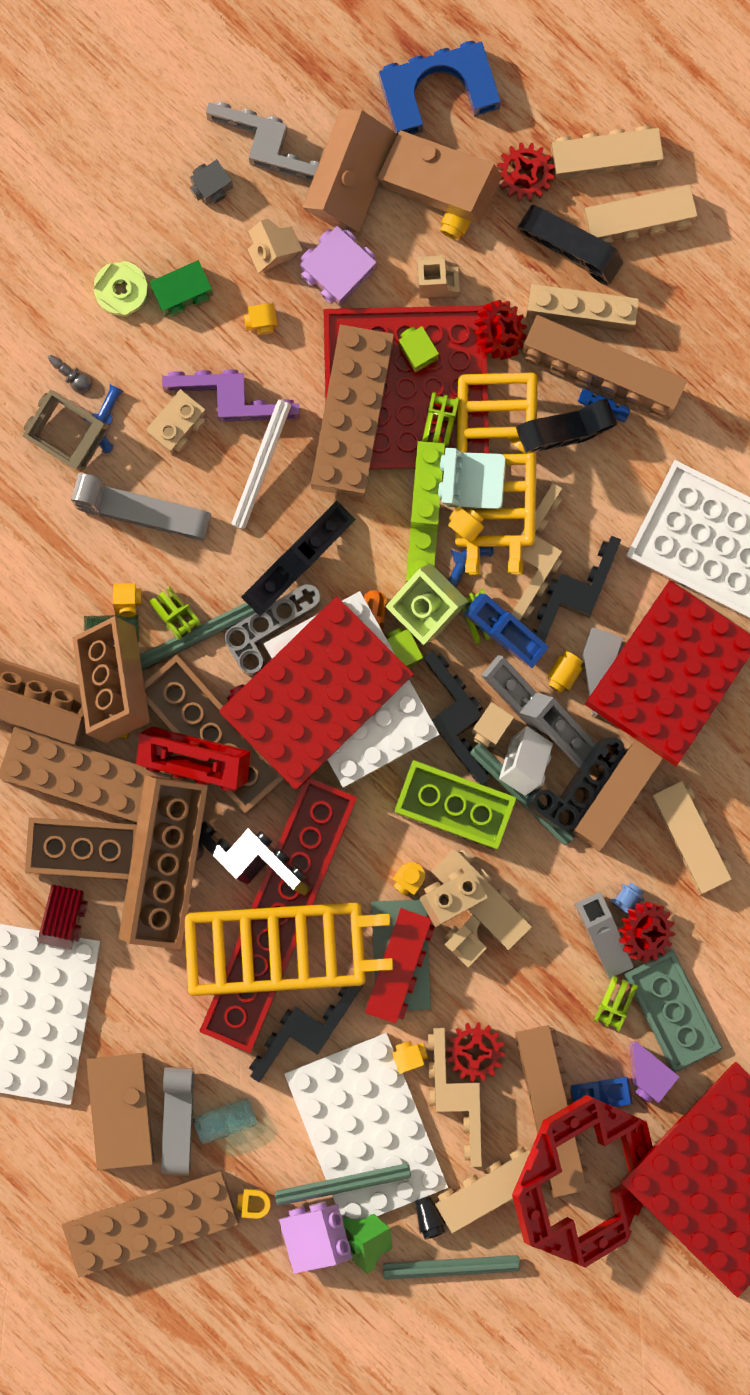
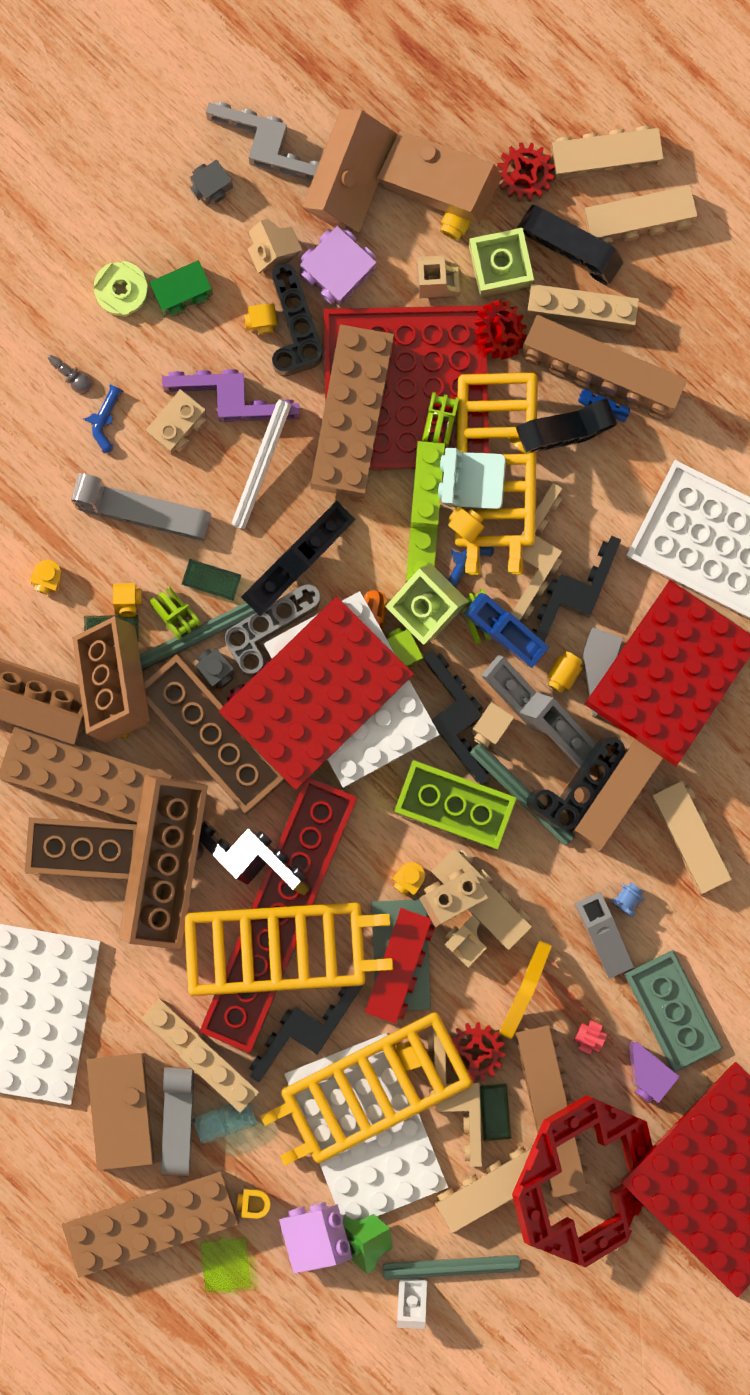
(46, 577): none -> yellow plate
(62, 917): dark red brick -> none
(89, 442): dark tan window -> none
(199, 1055): none -> tan bracket
(211, 579): none -> clear green tile
(215, 668): none -> dark grey brick
(225, 1264): none -> clear neon green piece
(228, 771): red brick -> none
(293, 317): none -> black beam
(342, 1184): sand green axle -> none
(361, 1057): none -> yellow bar
(412, 1303): none -> white slope
(418, 348): lime brick -> none
(429, 1218): black cone -> none
(465, 63): blue arch -> none
(495, 1112): none -> clear green tile
(501, 262): none -> yellowish green brick
(526, 761): white brick -> none
(526, 989): none -> yellow beam
(590, 1037): none -> coral gear
(611, 1091): blue slope -> none
(614, 1006): lime arm -> none
(646, 932): red gear -> none

